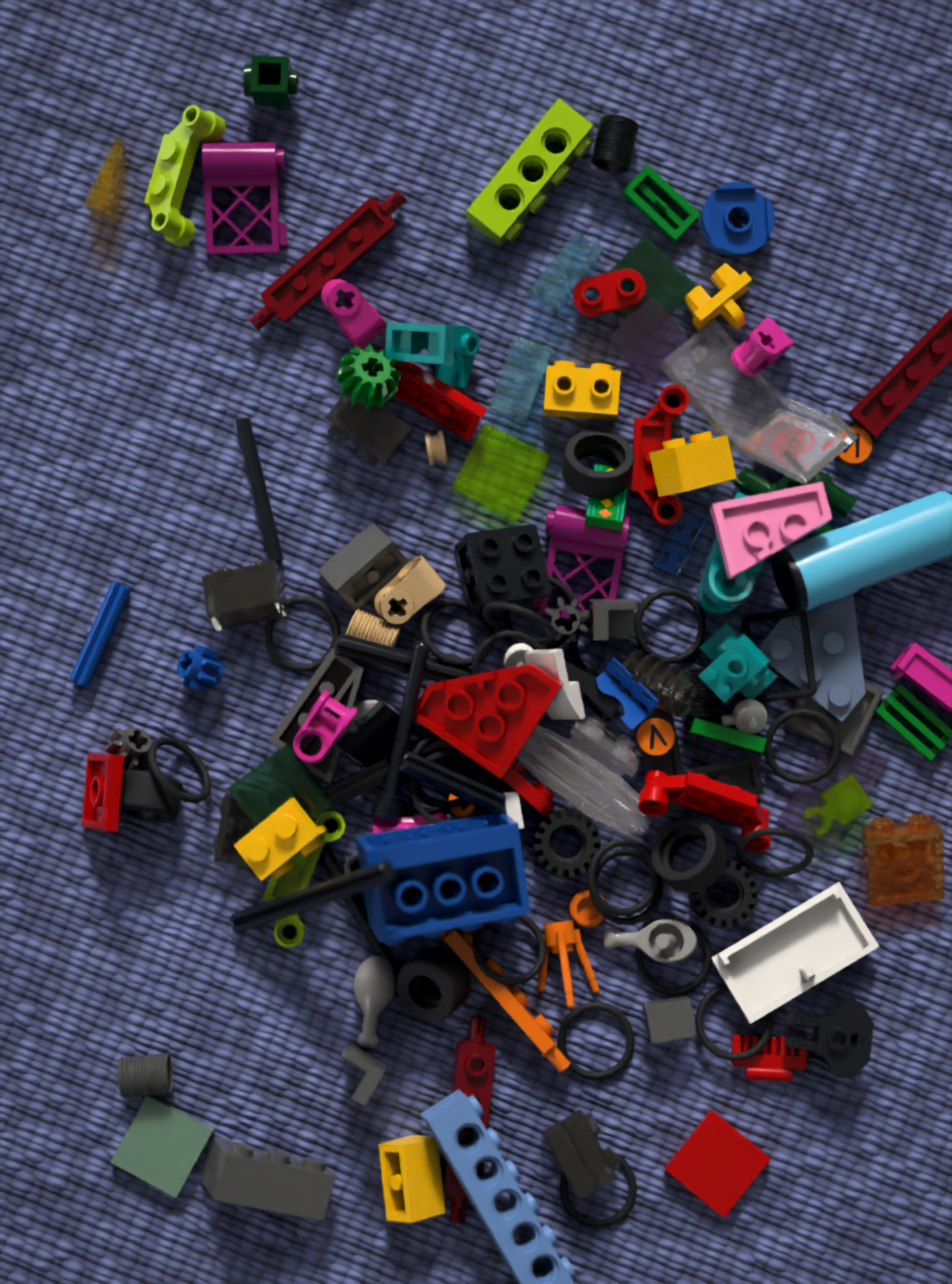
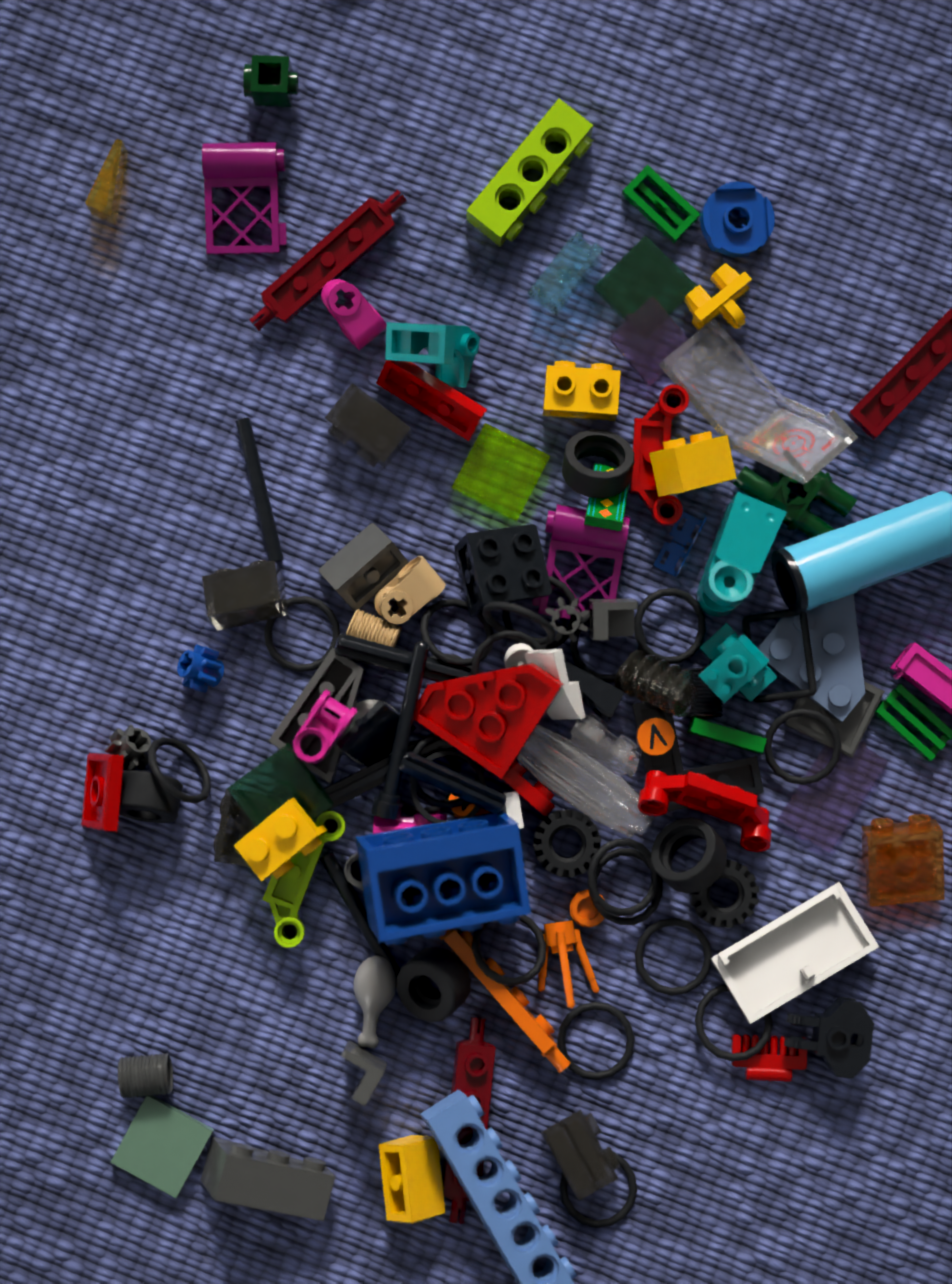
(100, 634): blue axle -> none
(174, 169): lime plate -> none
(314, 896): black axle -> none
(368, 377): green gear -> none
(435, 448): tan bush -> none
(520, 379): clear light blue hinge -> none
(610, 294): red plate -> none
(615, 143): black piece -> none
(633, 711): blue piece -> none
(661, 940): light grey piece -> none
(669, 1019): dark grey panel -> none
(717, 1163): red tile -> none
(747, 716): white piece -> none
(761, 348): dark pink piece -> none
(766, 523): bright pink wing -> none
(769, 832): black piece -> none
(842, 801): clear neon green plate -> none
(857, 450): orange tile -> none

